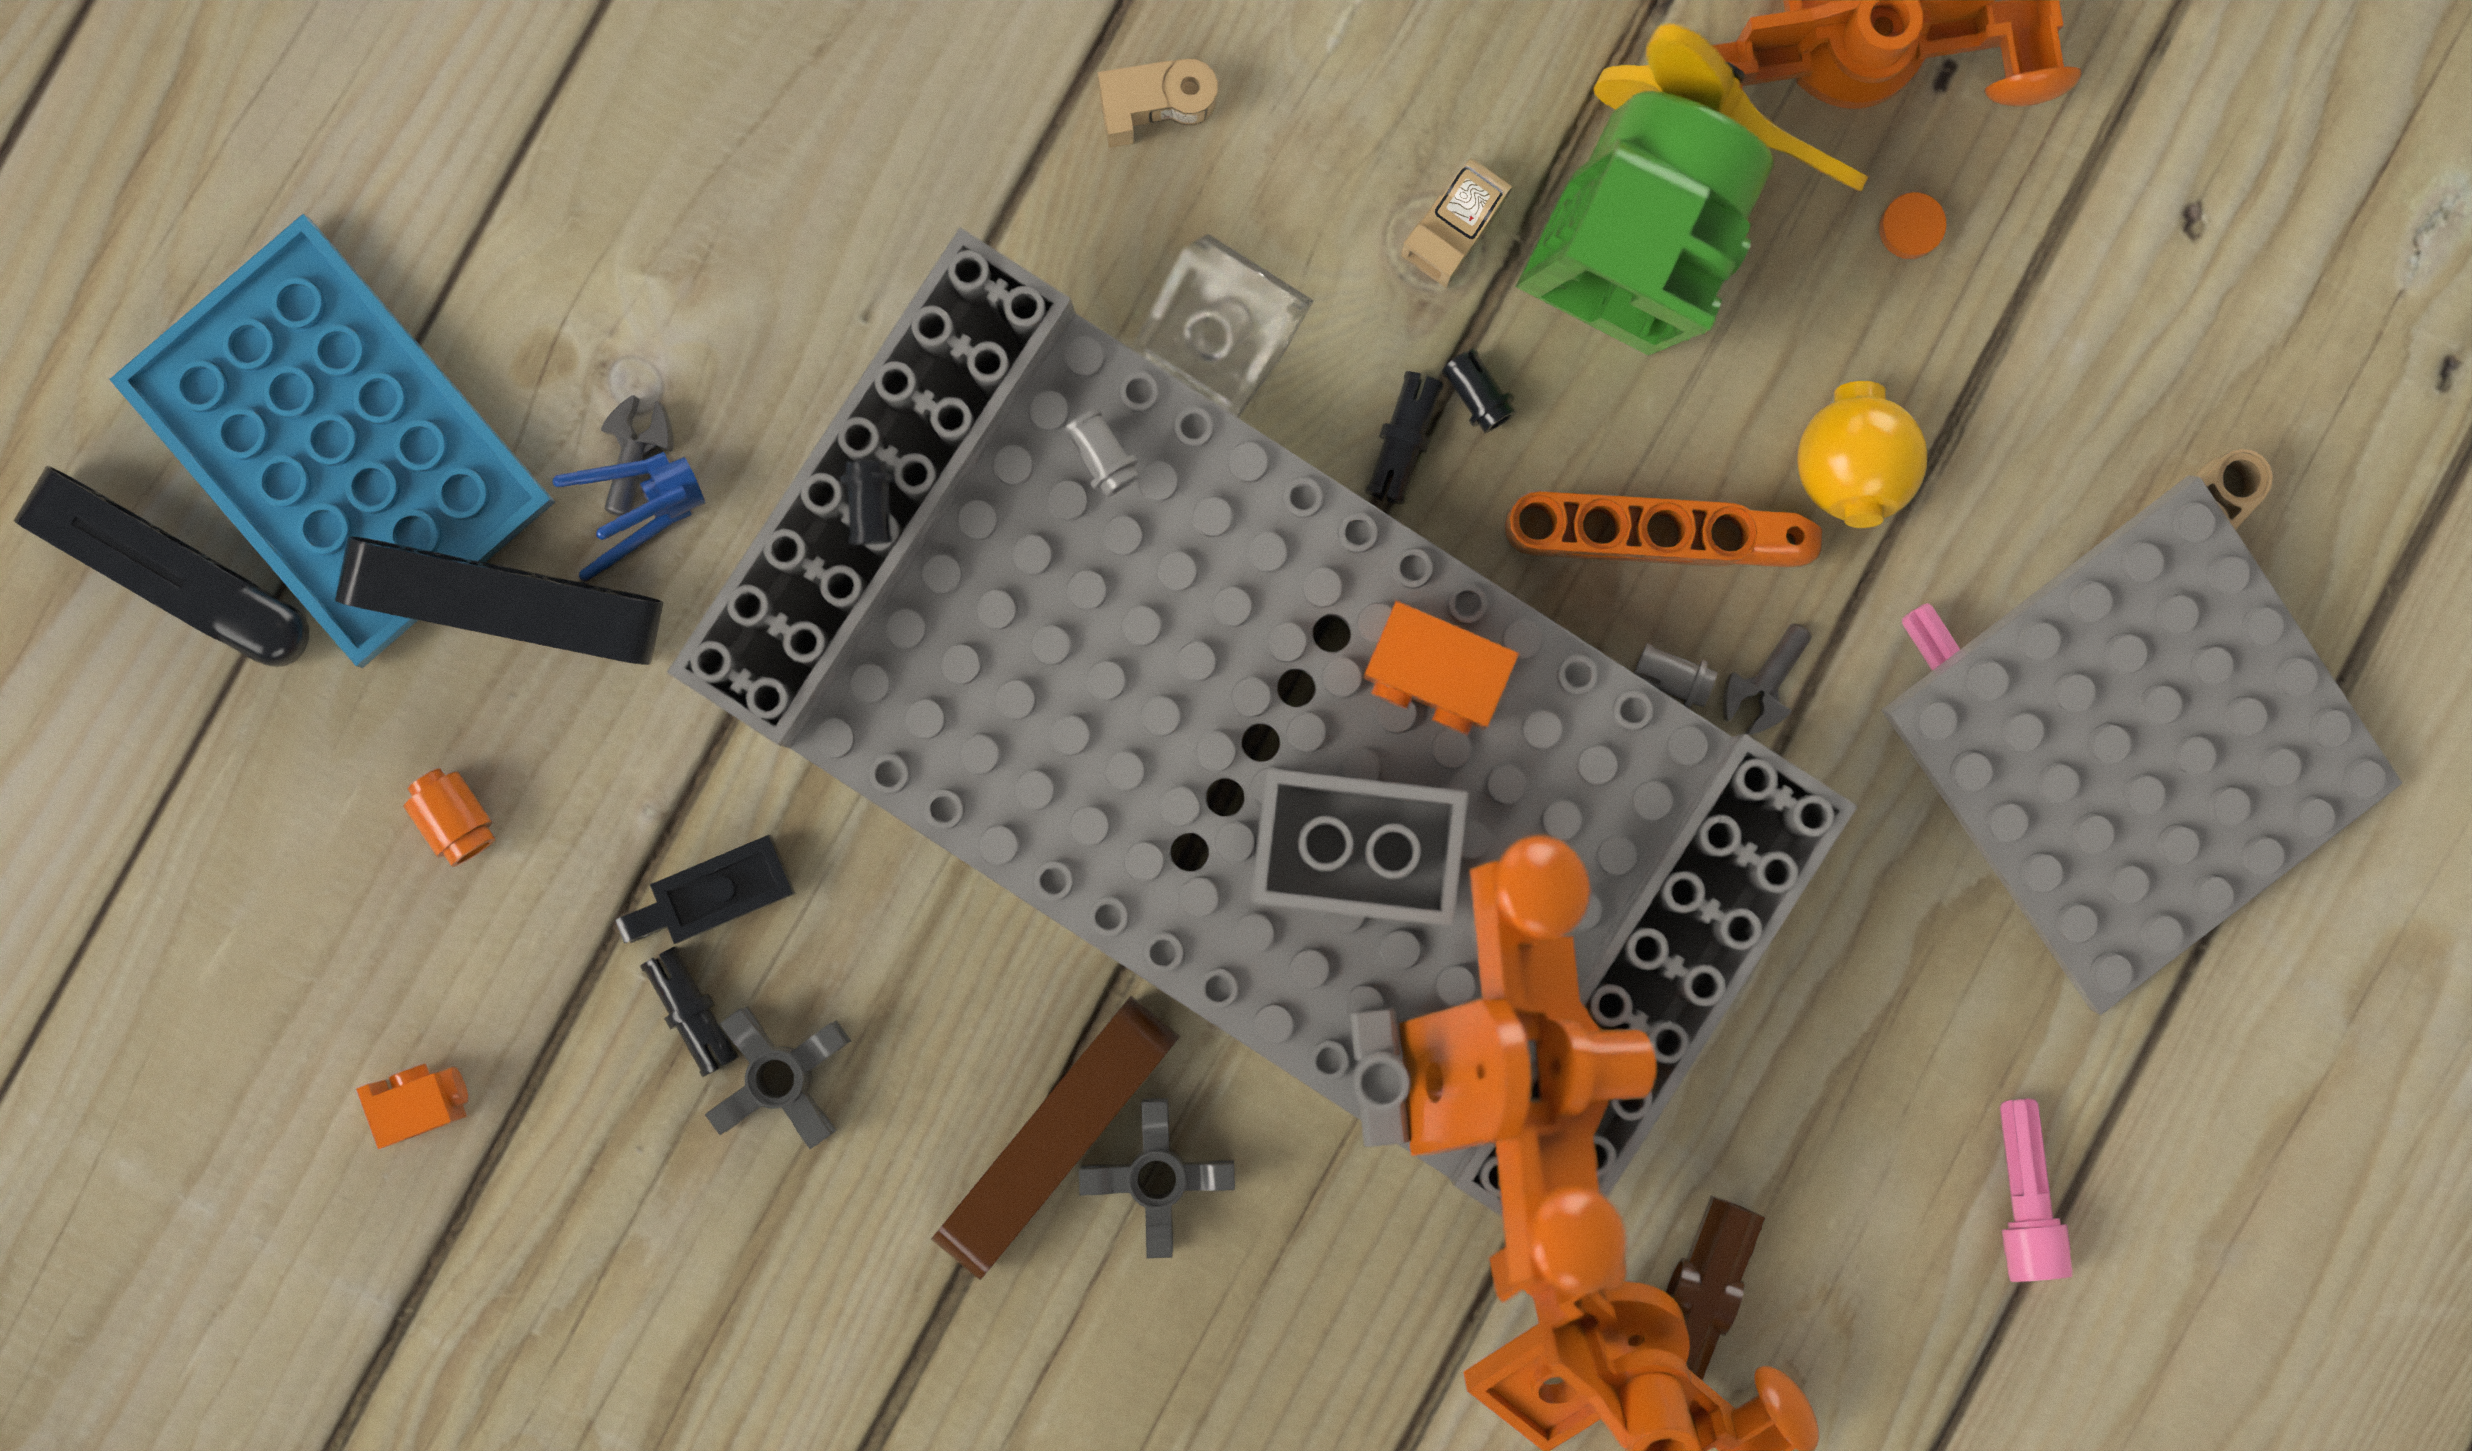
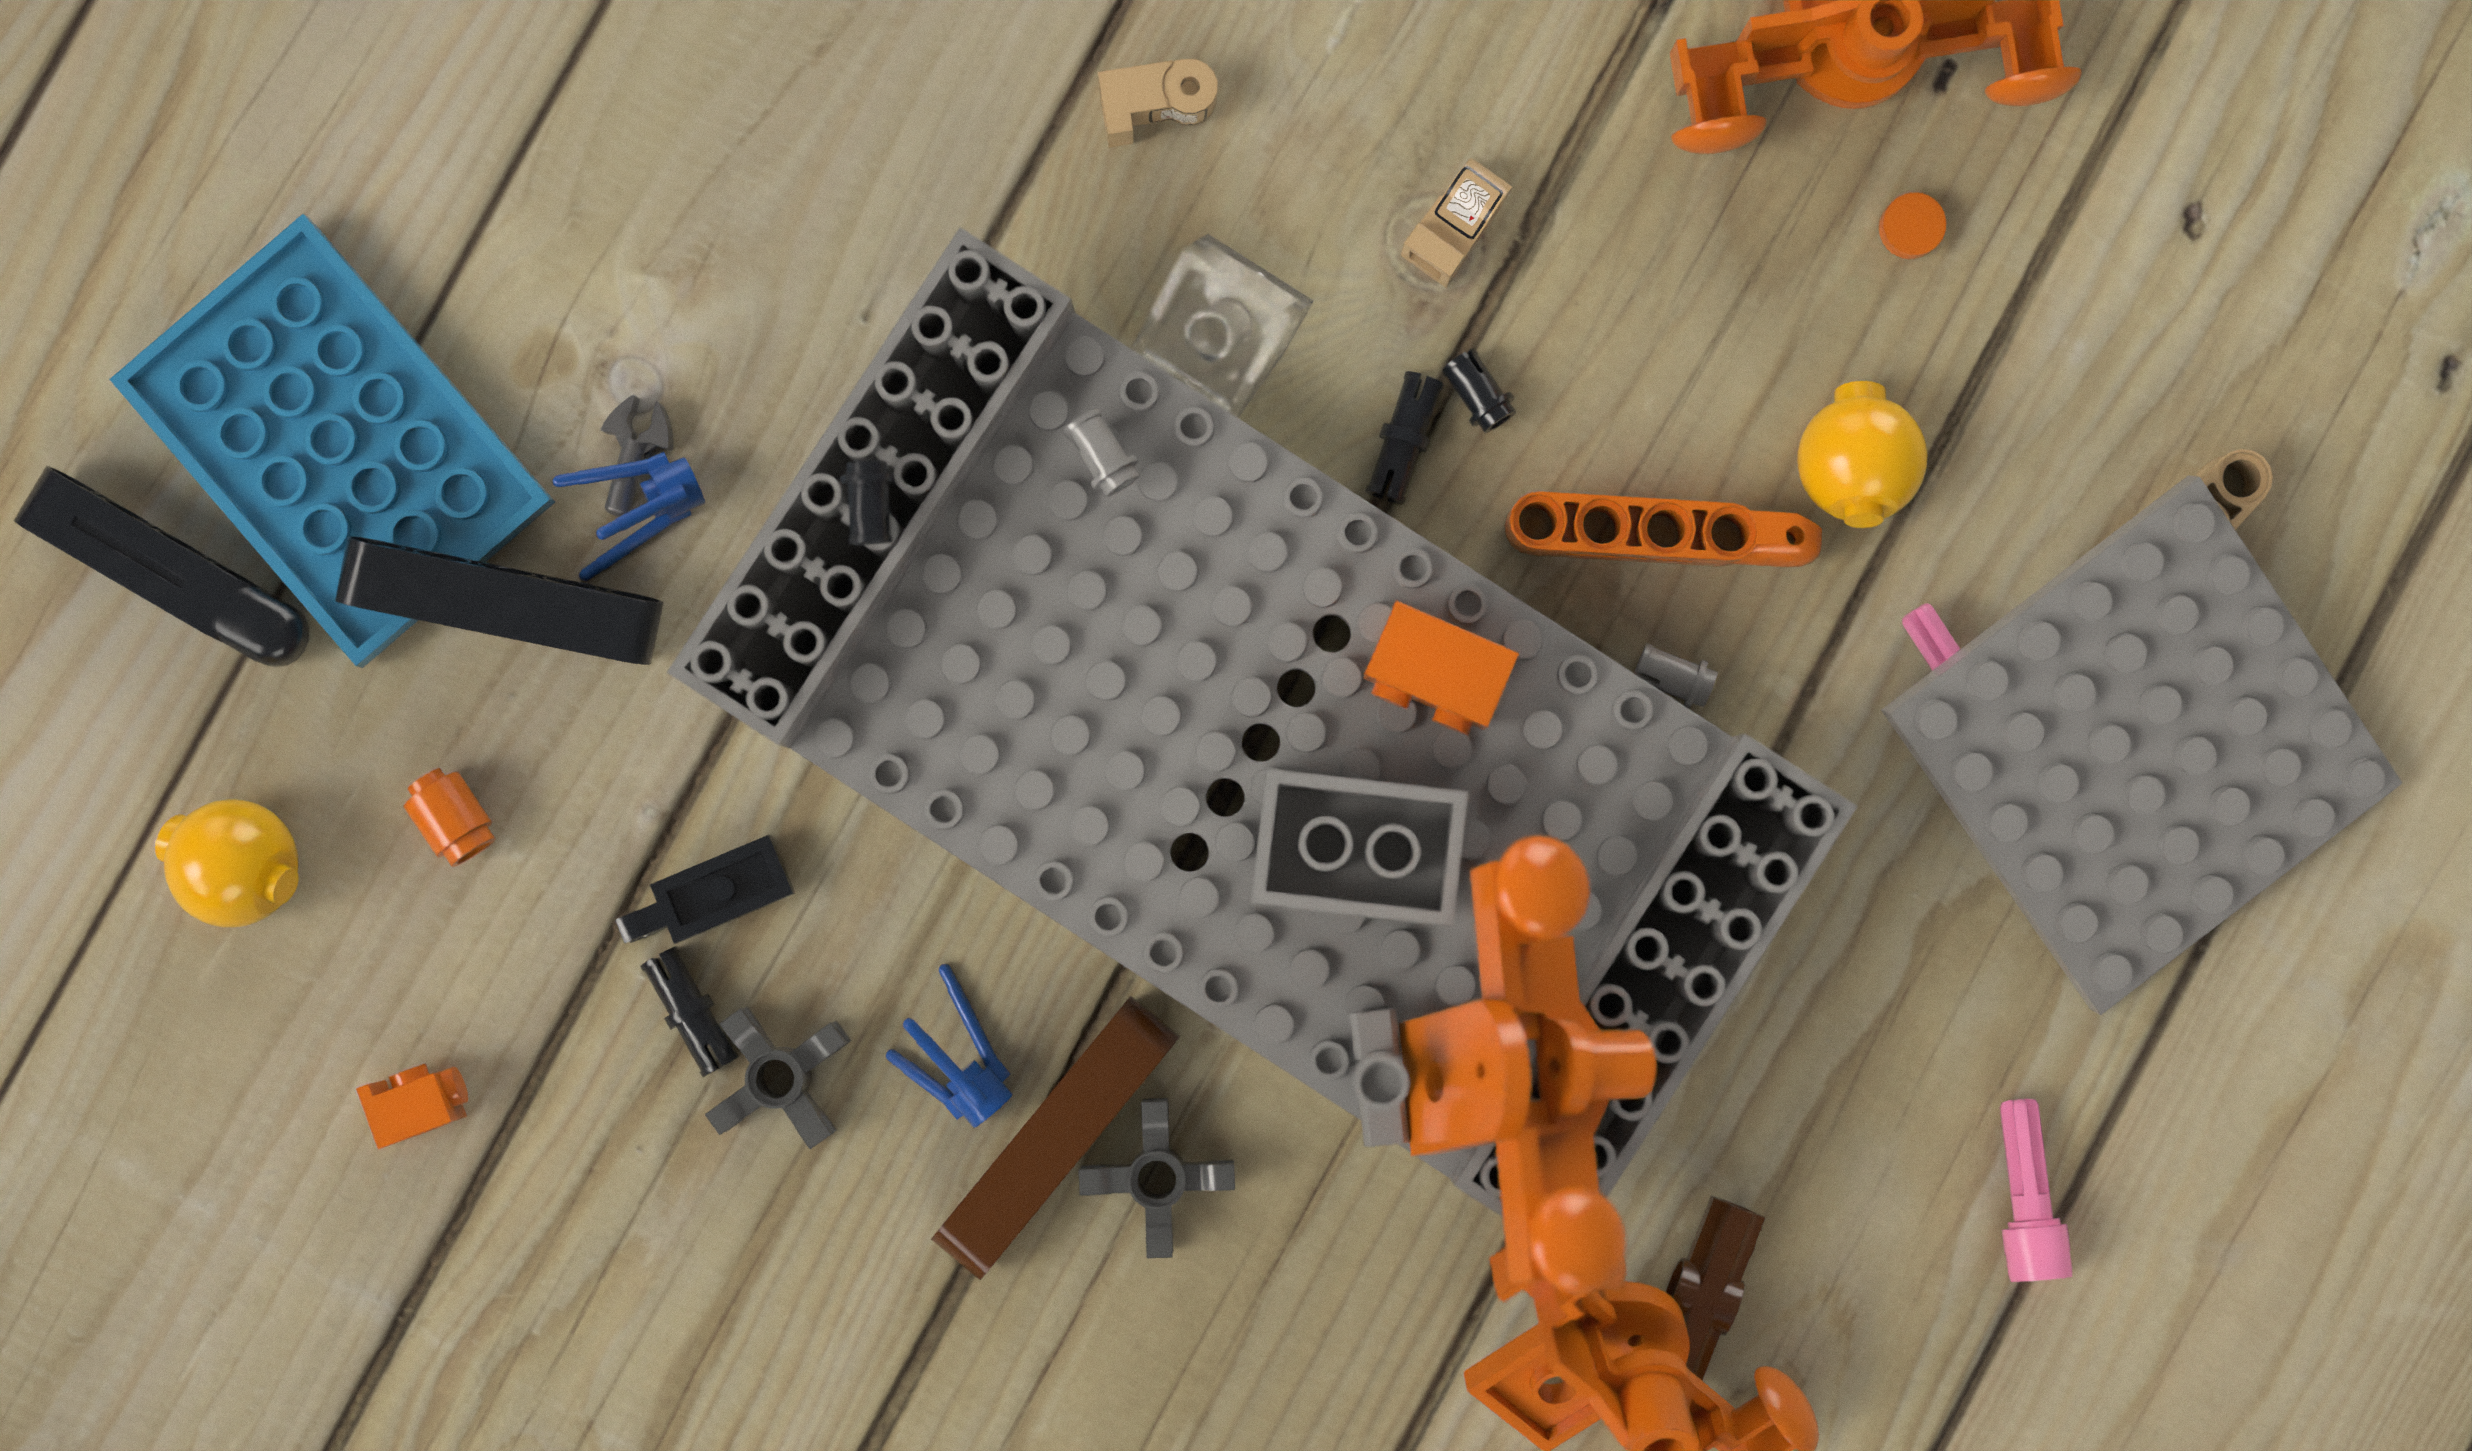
(229, 862): none -> yellow brick
(973, 1090): none -> blue plant
(1664, 197): bright green brick -> none
(1767, 681): flat silver bar -> none

